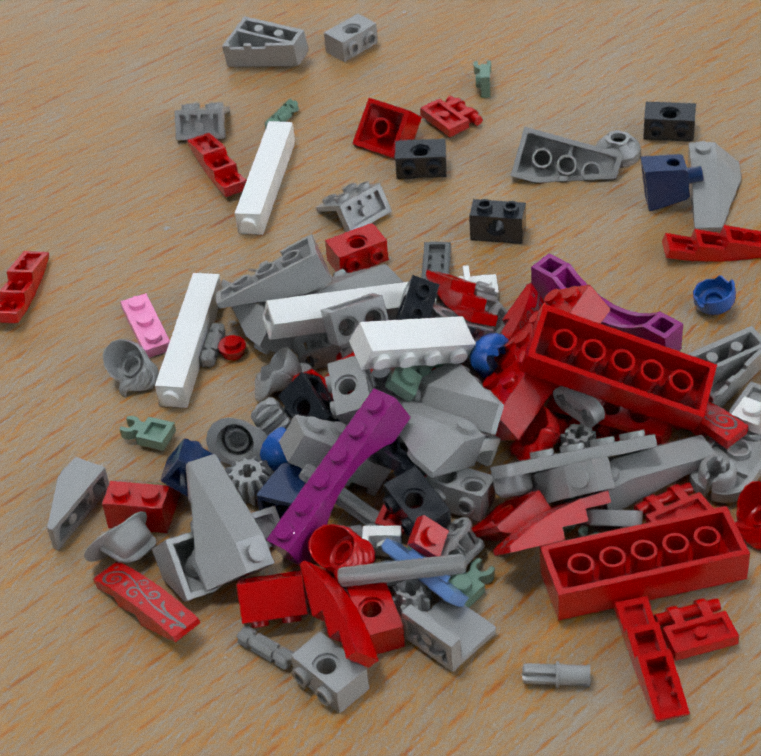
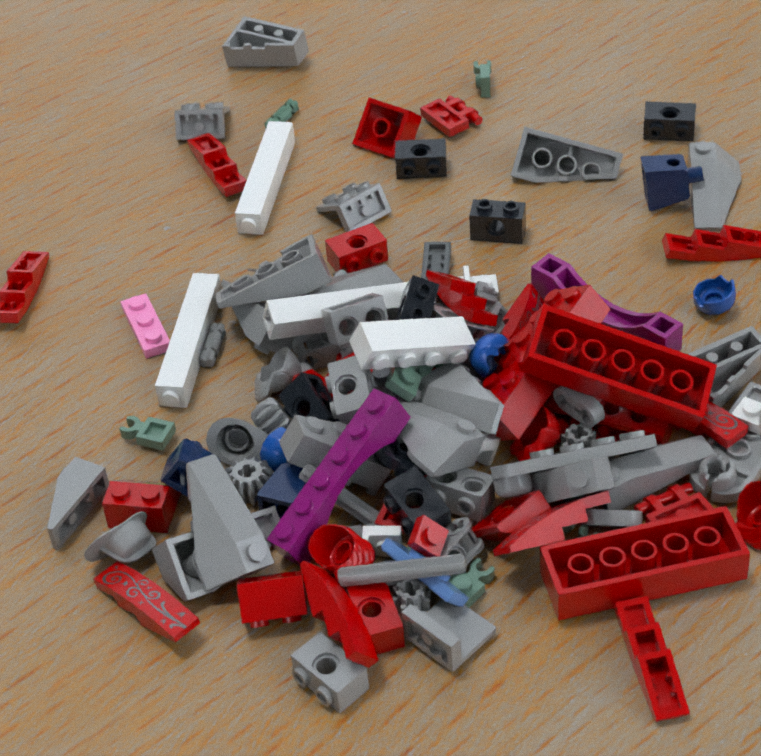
(130, 366): light grey hair -> none
(232, 347): red plate -> none
(265, 647): light grey axle -> none
(351, 37): light grey brick -> none
(556, 674): light grey axle -> none
(622, 143): light grey piece -> none
(697, 635): red plate -> none

